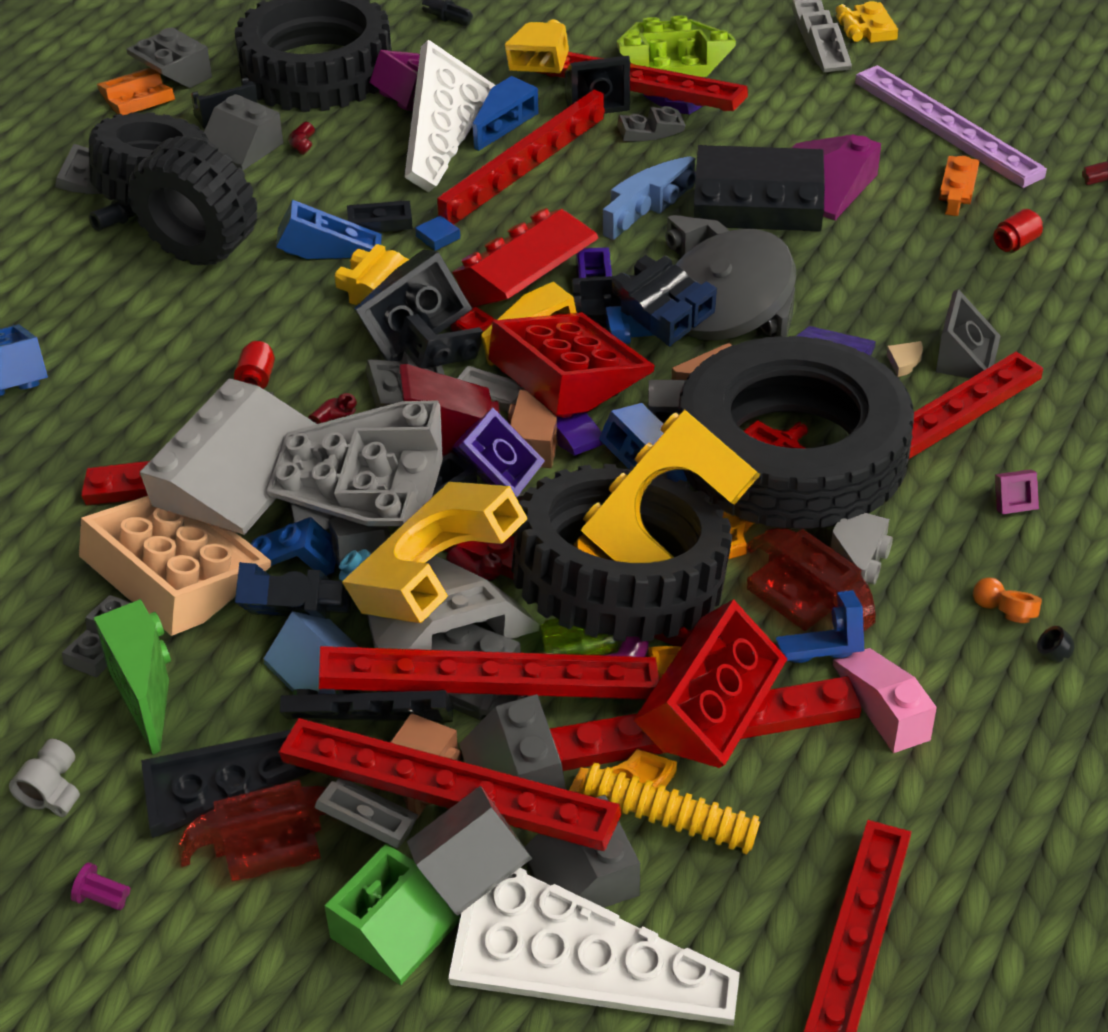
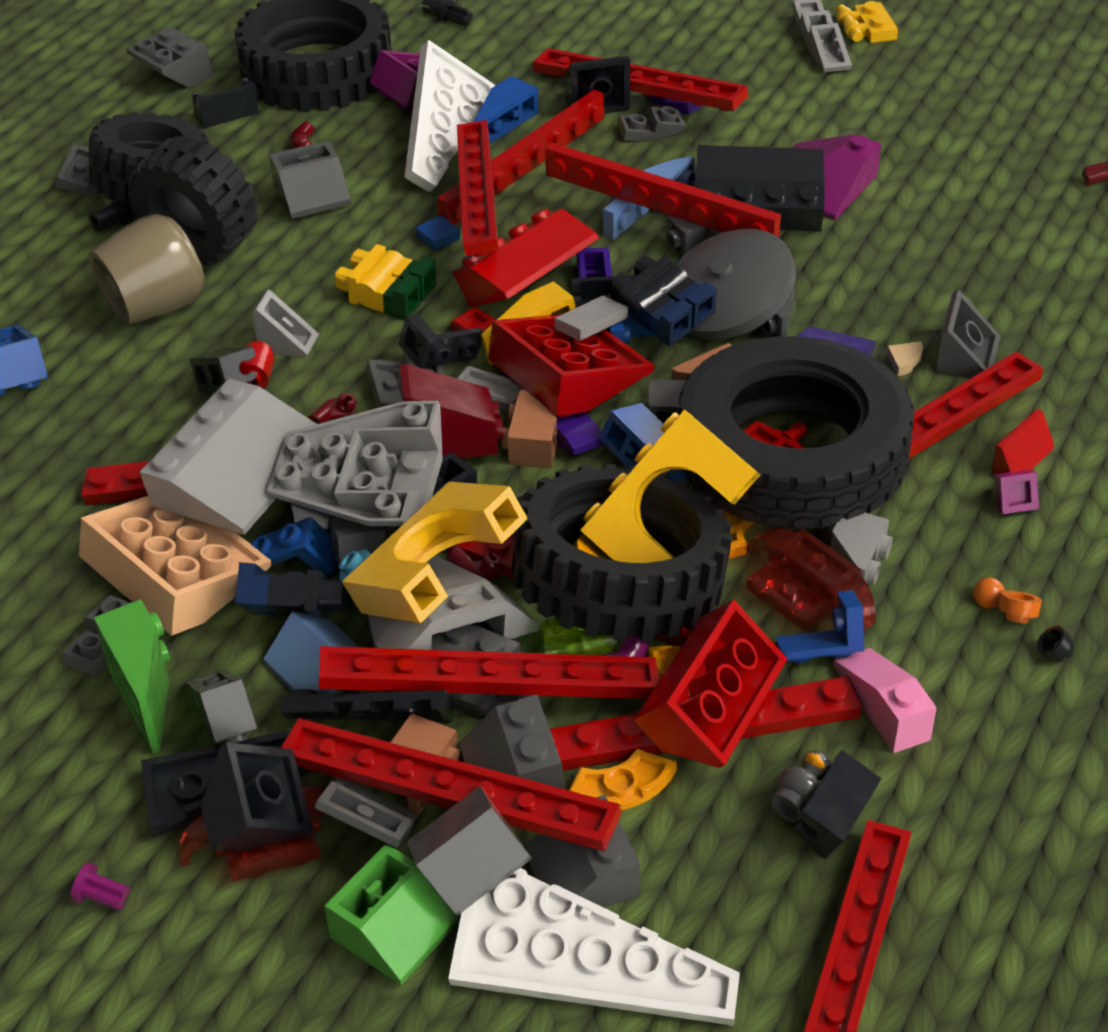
(40, 782): light grey piece -> none
(136, 91): orange slope -> none
(147, 270): none -> dark tan piece
(216, 367): none -> black hinge
(222, 706): none -> dark grey slope
(244, 130): dark grey slope -> none
(254, 798): none -> black slope
(282, 327): none -> light grey slope
(309, 179): none -> dark grey slope
(321, 235): blue slope -> none
(382, 216): black plate -> none
(416, 287): black slope -> none
(476, 189): none -> red plate
(498, 453): dark purple slope -> none
(538, 47): yellow torso -> none
(591, 318): none -> light grey tile
(656, 192): none -> red plate
(672, 808): yellow piece -> none
(676, 45): lime wedge -> none
(798, 784): none -> dark grey animal
(836, 803): none -> black hinge
(951, 126): lavender tile -> none
(958, 182): orange hinge -> none
(1018, 230): red brick -> none
(1023, 445): none -> red slope

